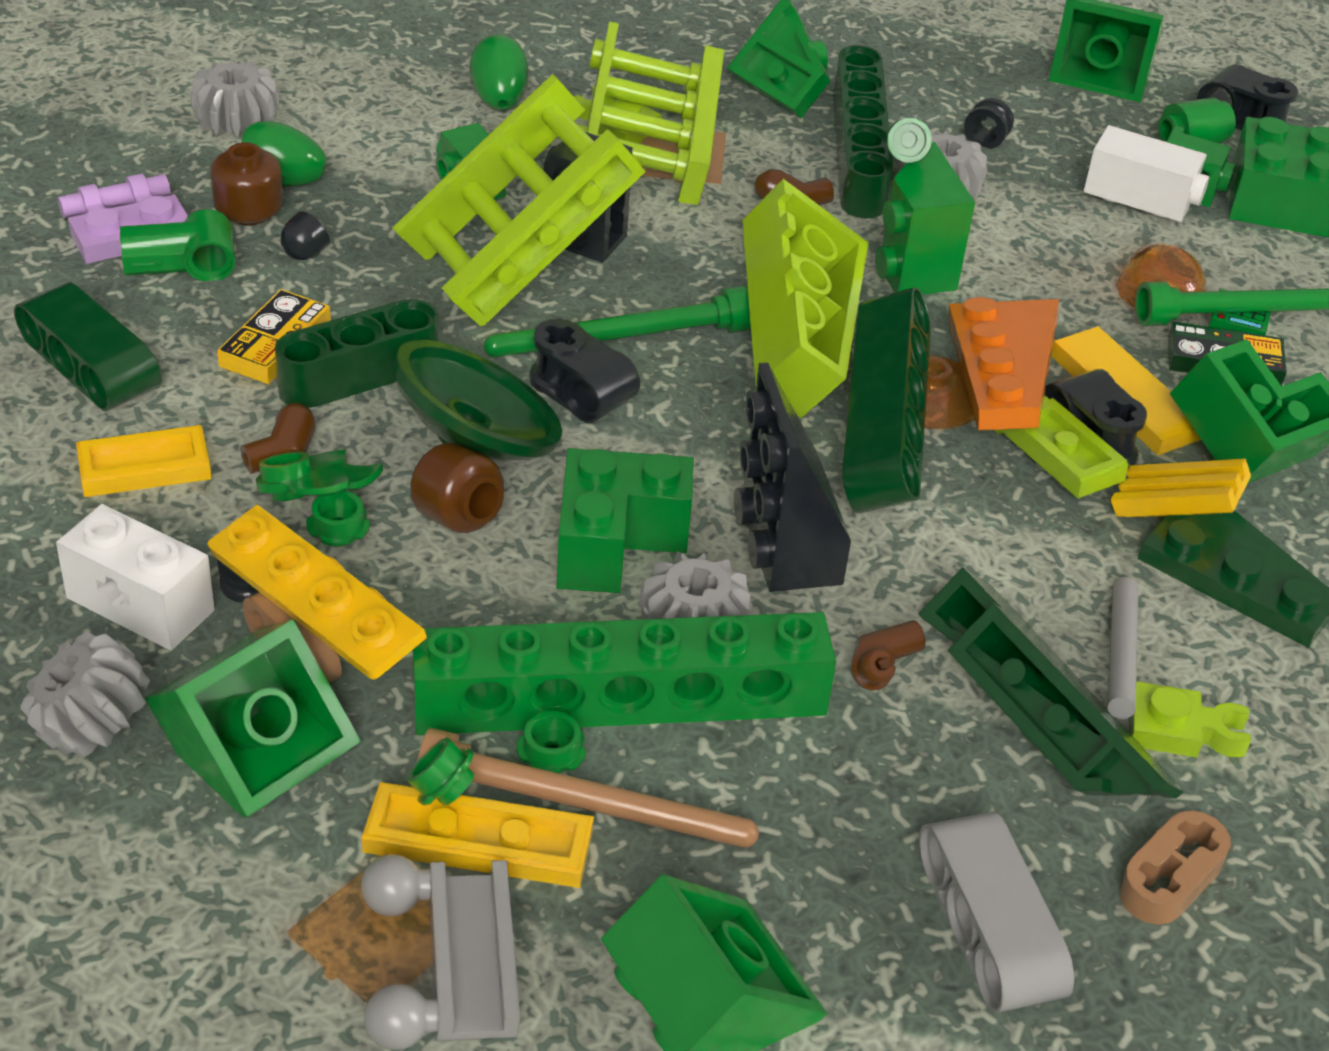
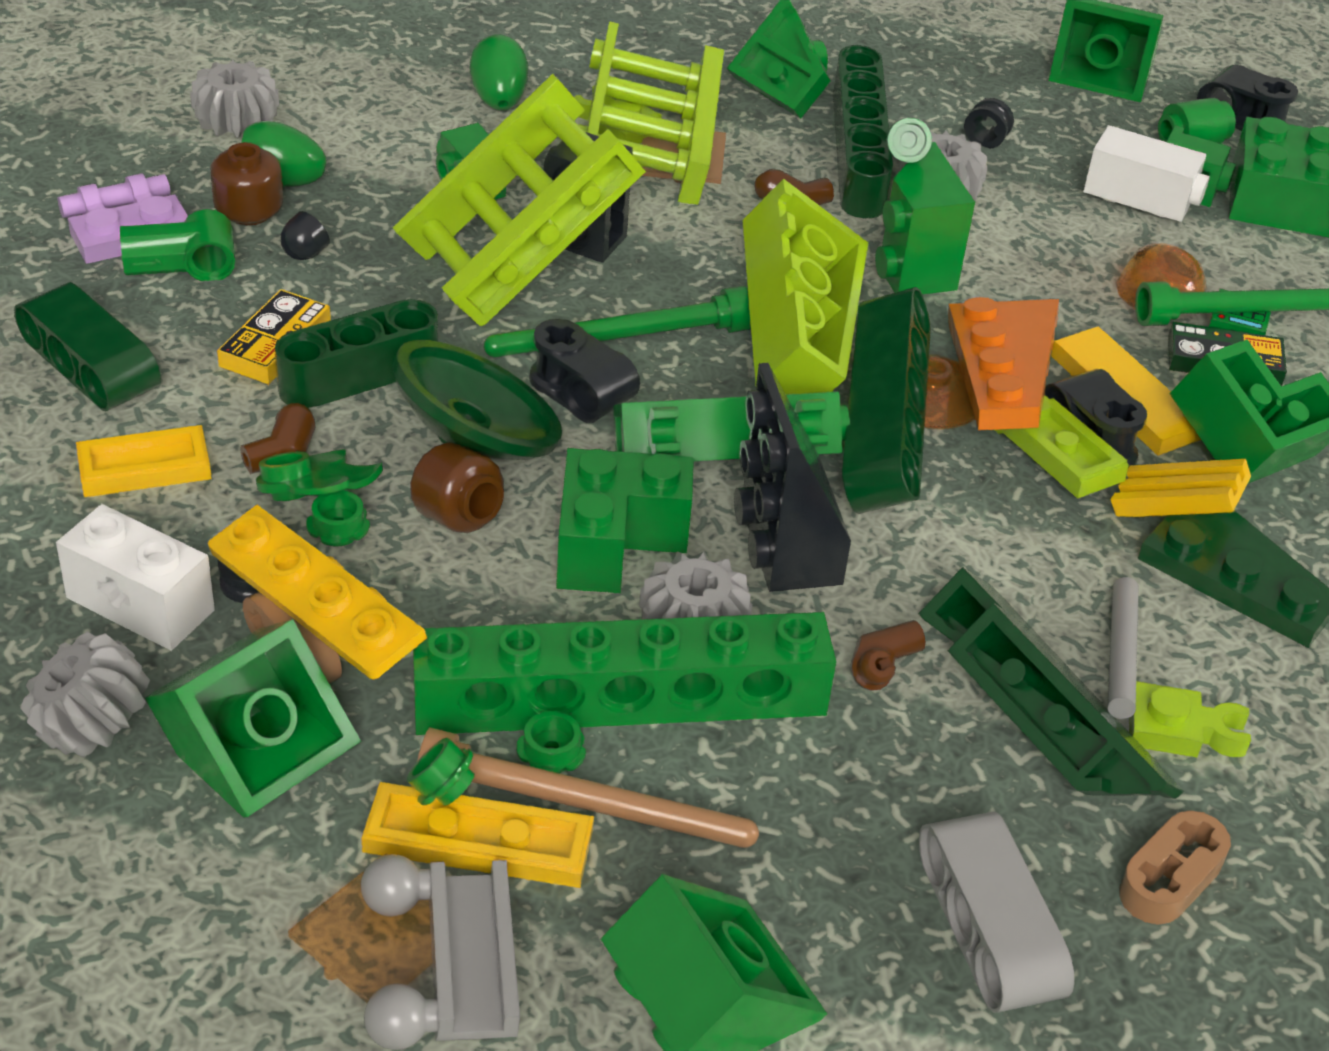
(716, 426): none -> green brick

